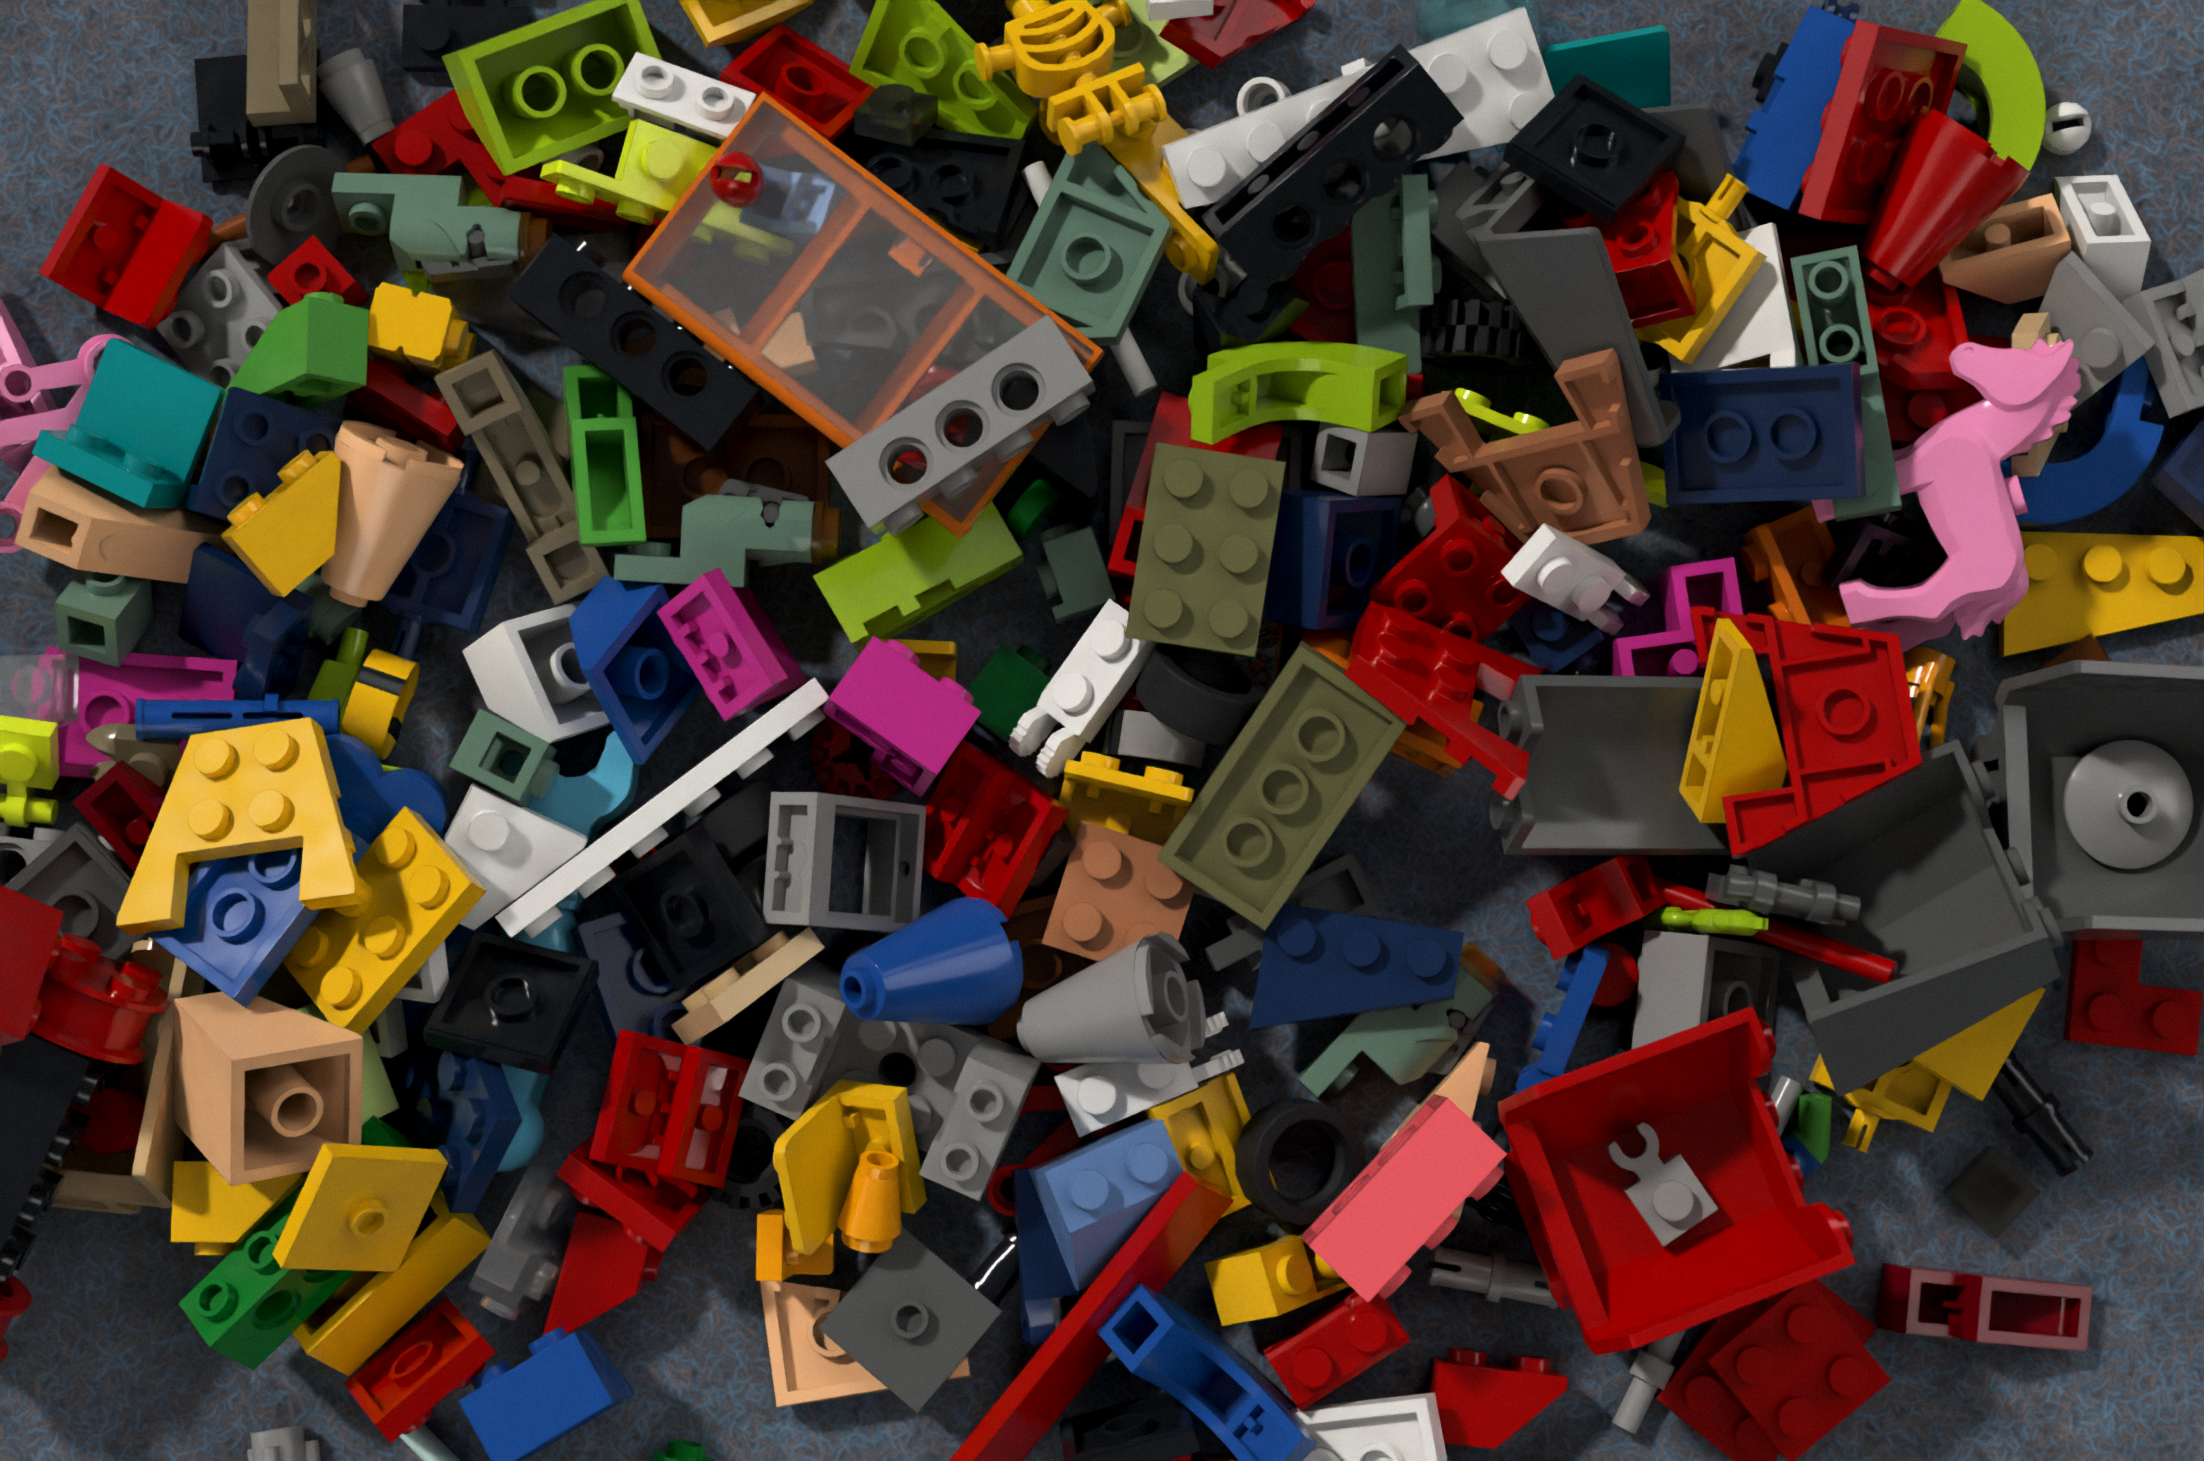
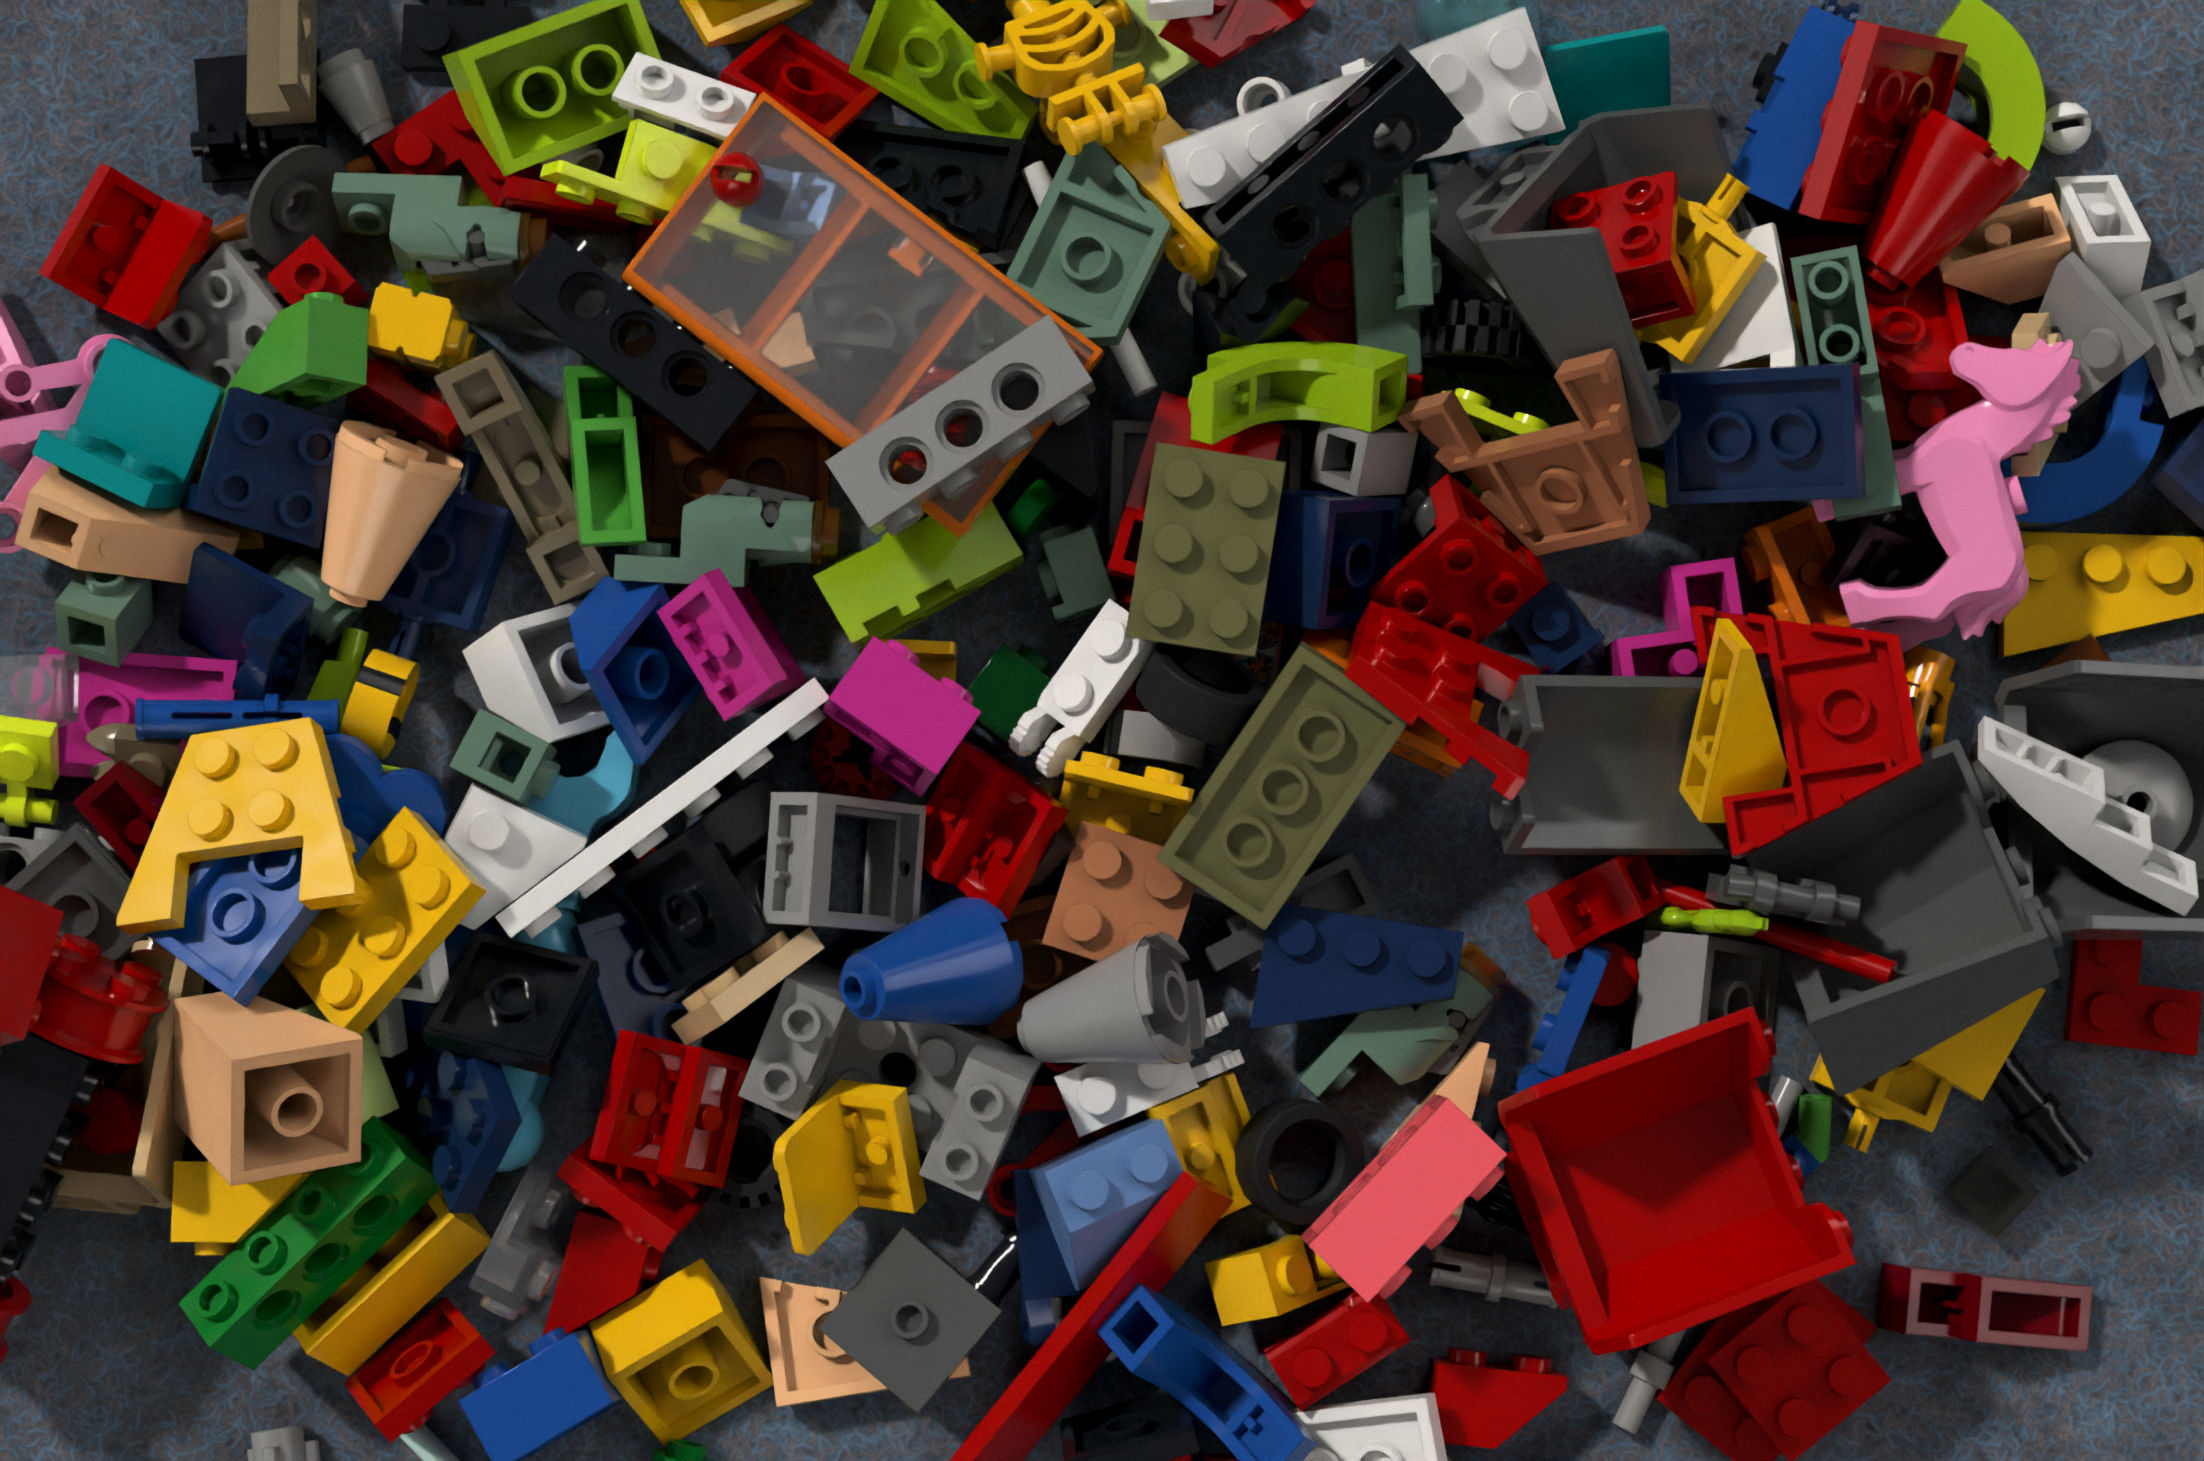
(291, 527): yellow slope -> none
(359, 1208): yellow plate -> none
(681, 1353): none -> yellow slope
(776, 1255): light orange bracket -> none
(872, 1205): light orange cone -> none
(896, 114): clear smoke plate -> none
(1572, 578): white hinge -> none
(1594, 149): black plate -> none
(1665, 1191): light grey plate -> none
(2072, 804): none -> white slope

